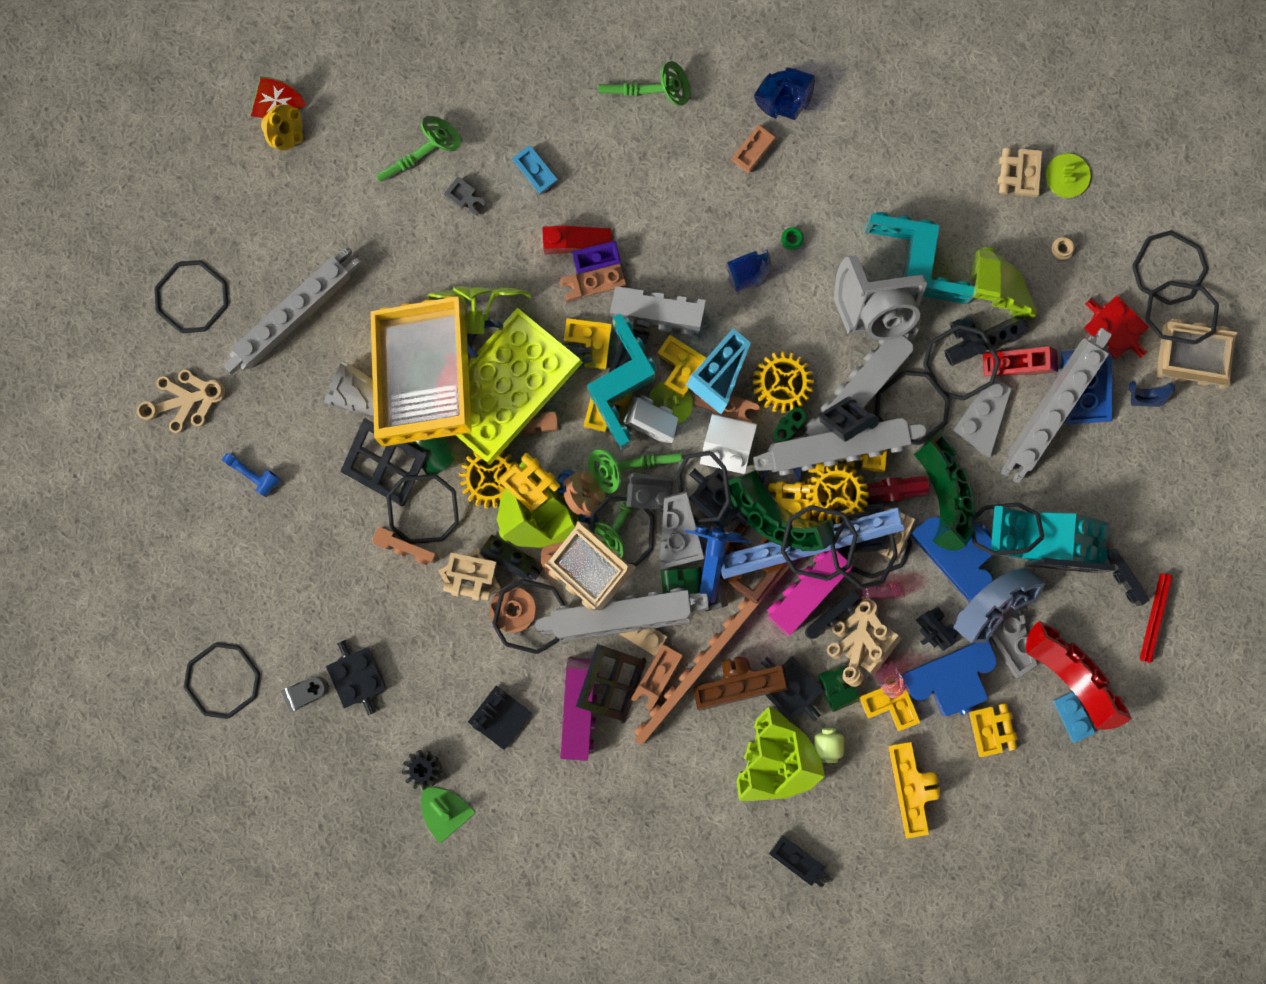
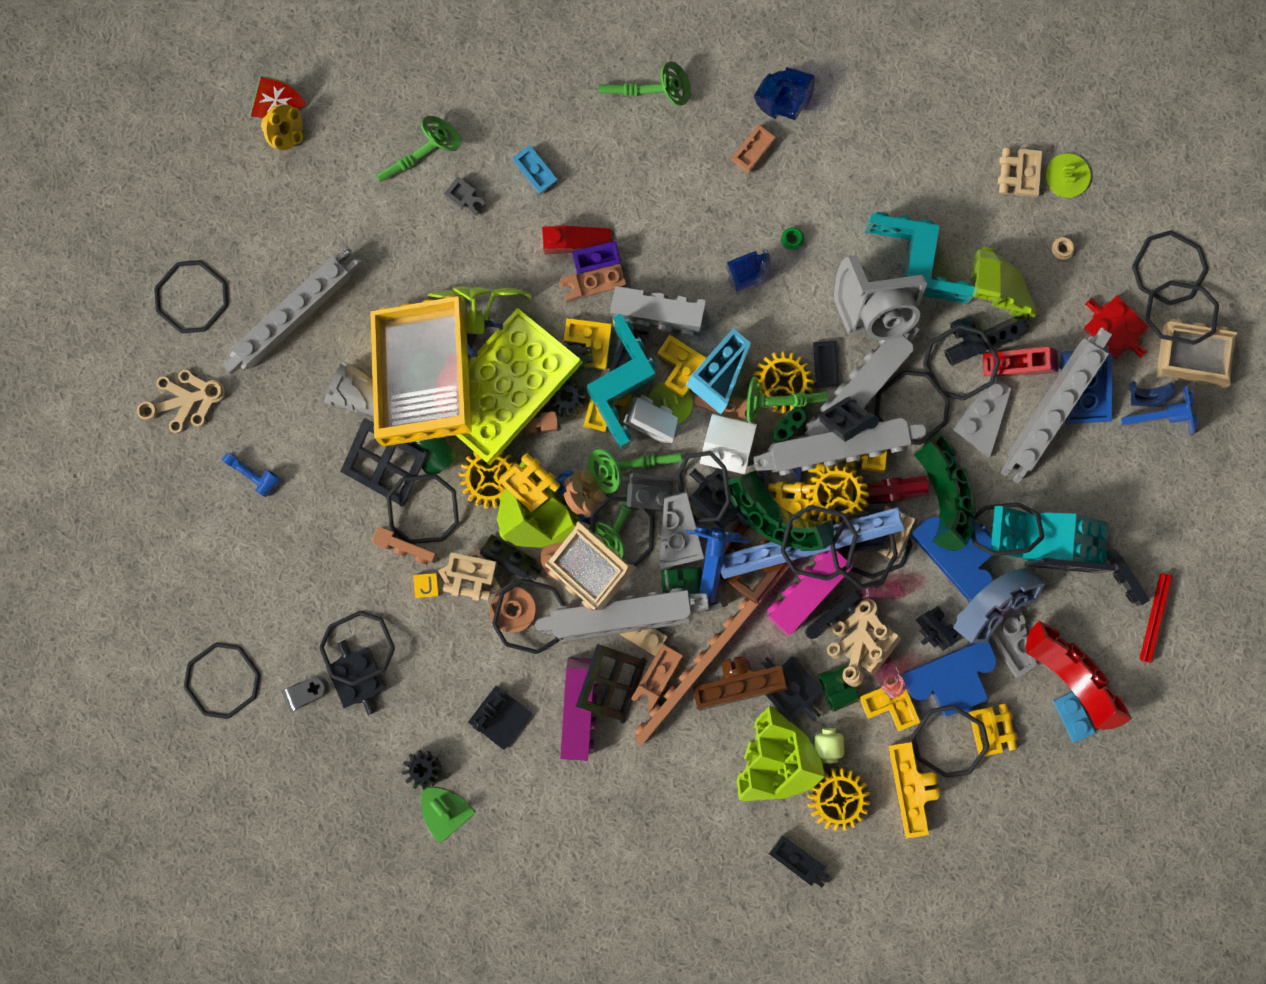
(371, 675): none -> black piece
(426, 585): none -> yellow tile
(564, 405): none -> black gear
(757, 400): none -> bright green dish
(825, 364): none -> black tile
(858, 795): none -> yellow gear
(967, 715): none -> black piece
(1174, 412): none -> blue piece

